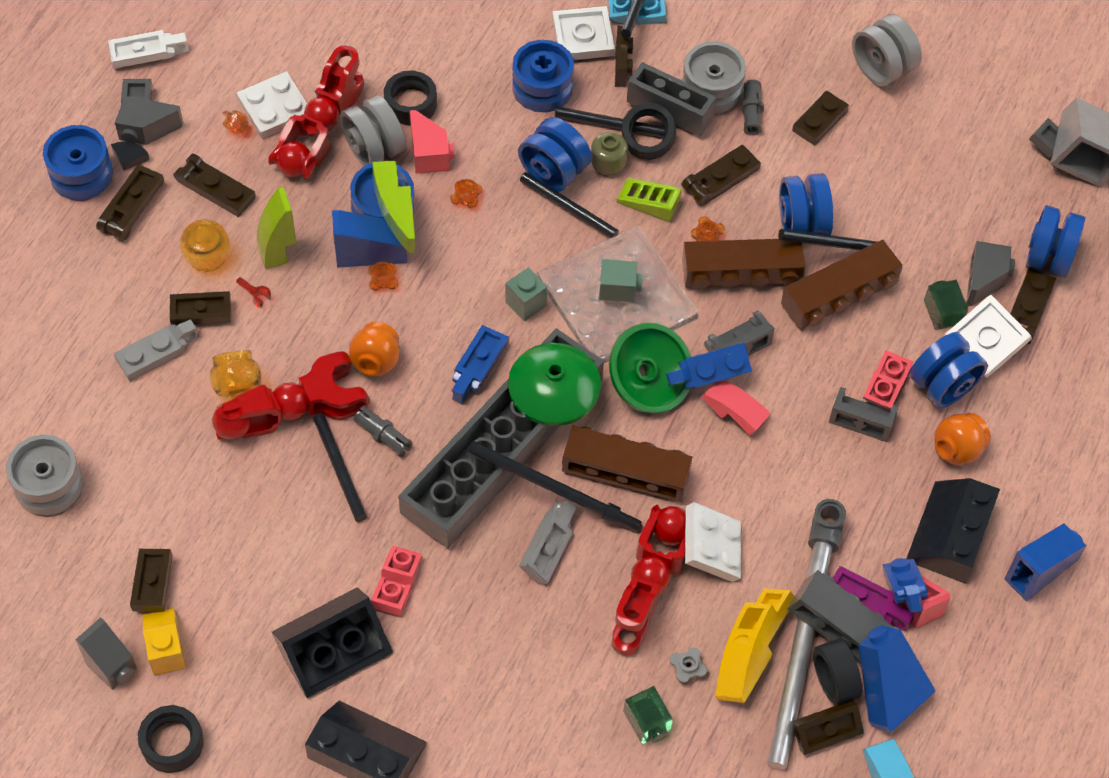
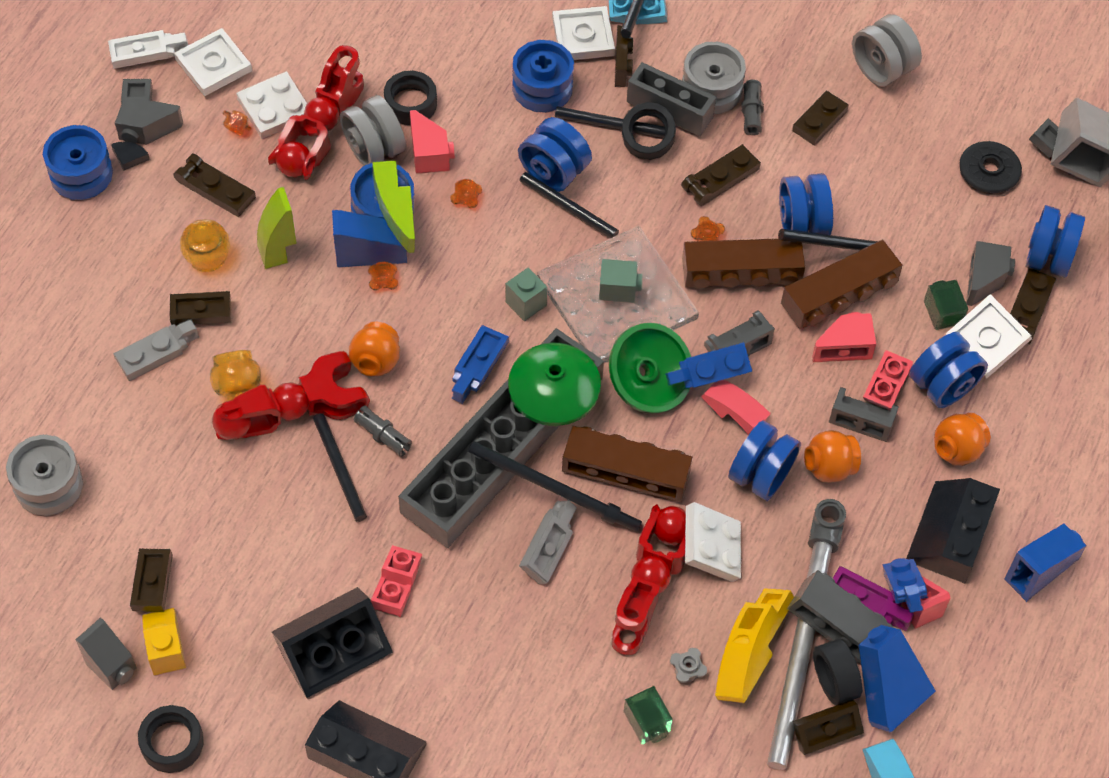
(130, 202): dark brown plate -> none
(213, 62): none -> white plate
(255, 291): clear red hand -> none
(609, 153): olive head -> none
(655, 208): lime slope -> none
(764, 460): none -> blue wheel
(832, 456): none -> orange piece
(847, 339): none -> coral slope
(987, 181): none -> black wheel

